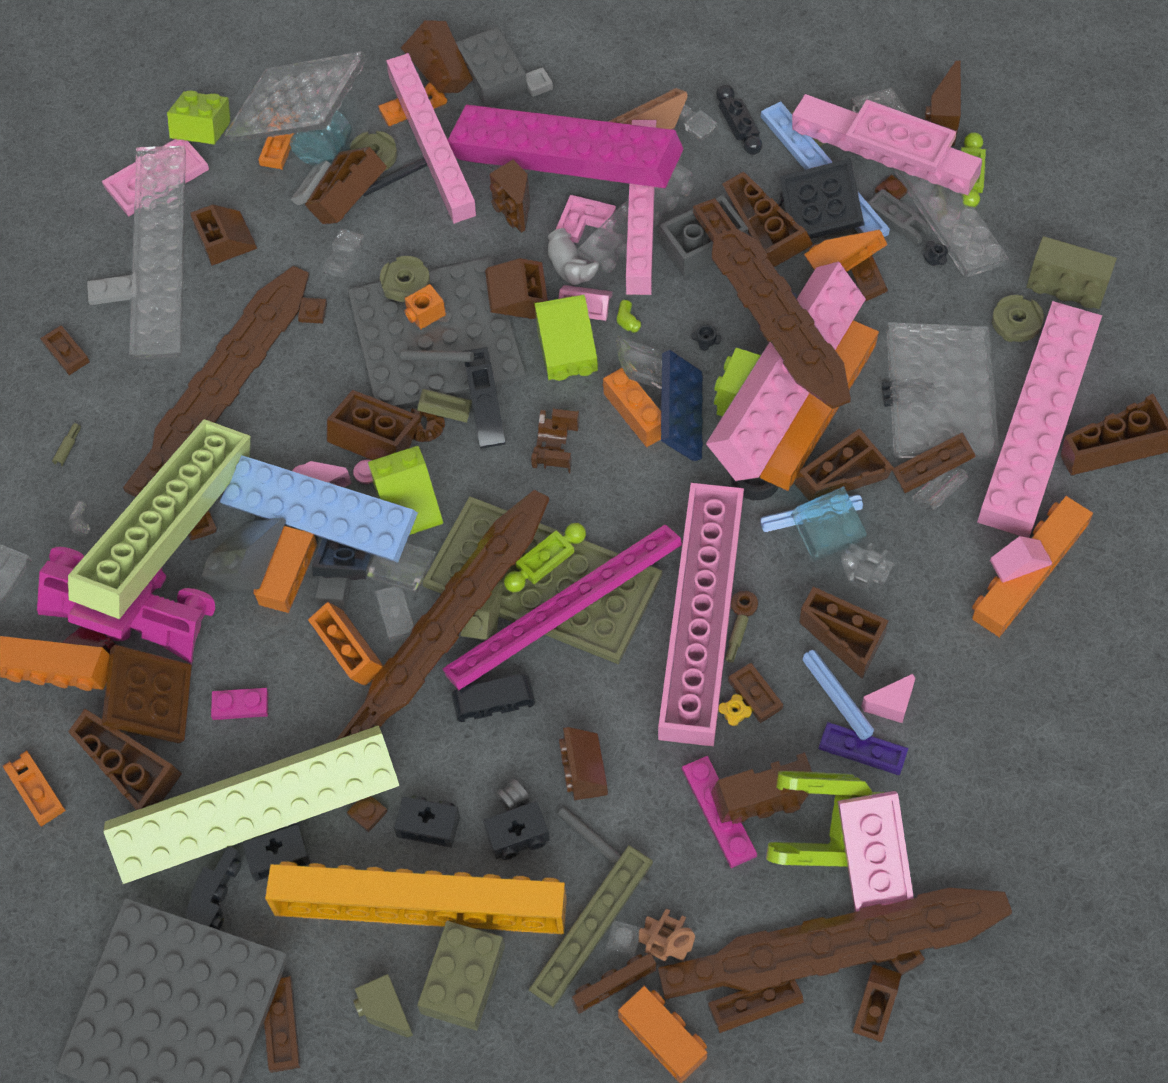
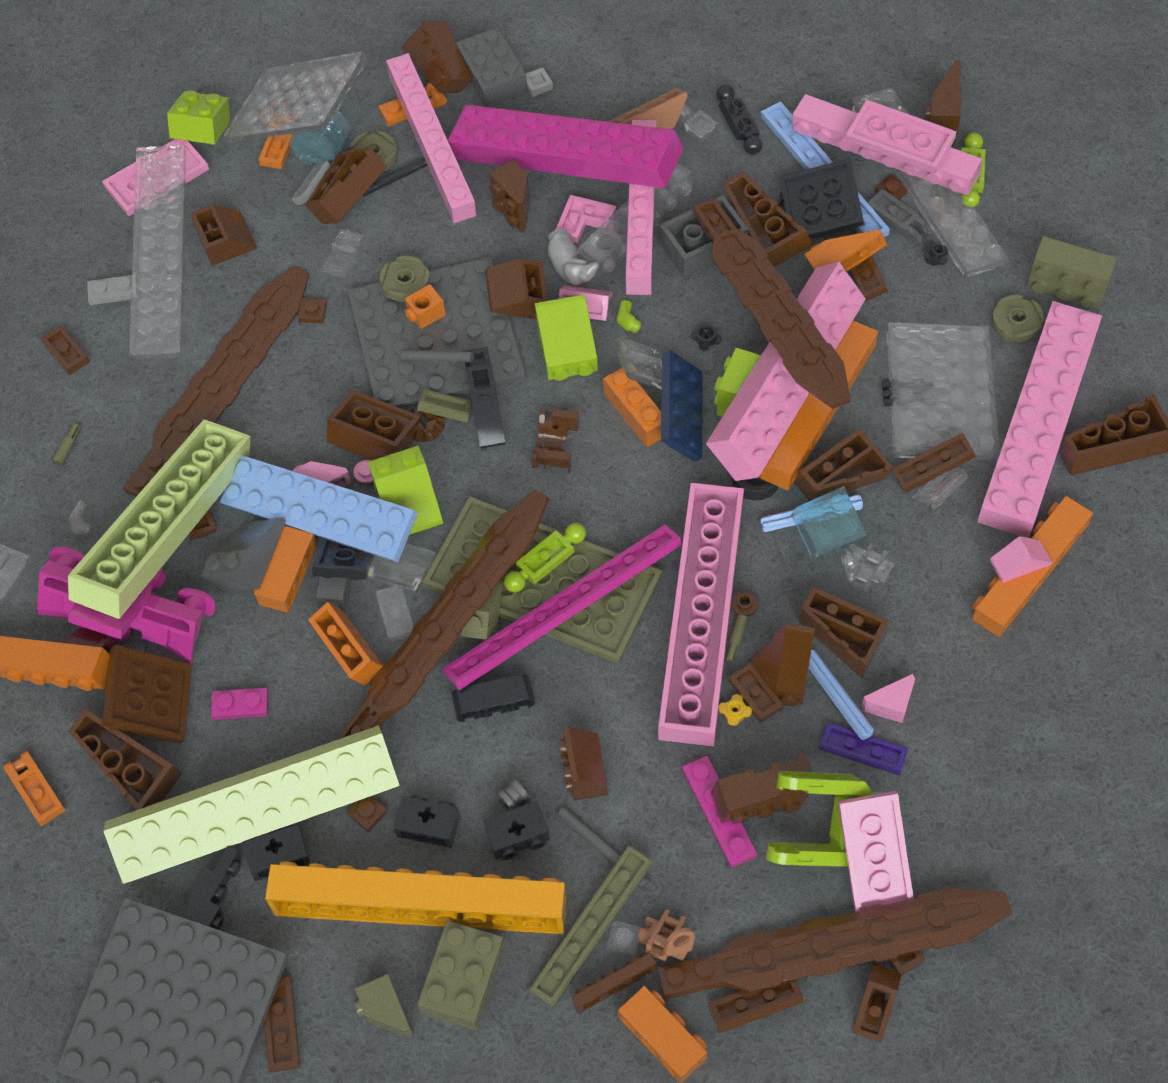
(786, 662): none -> reddish brown wedge

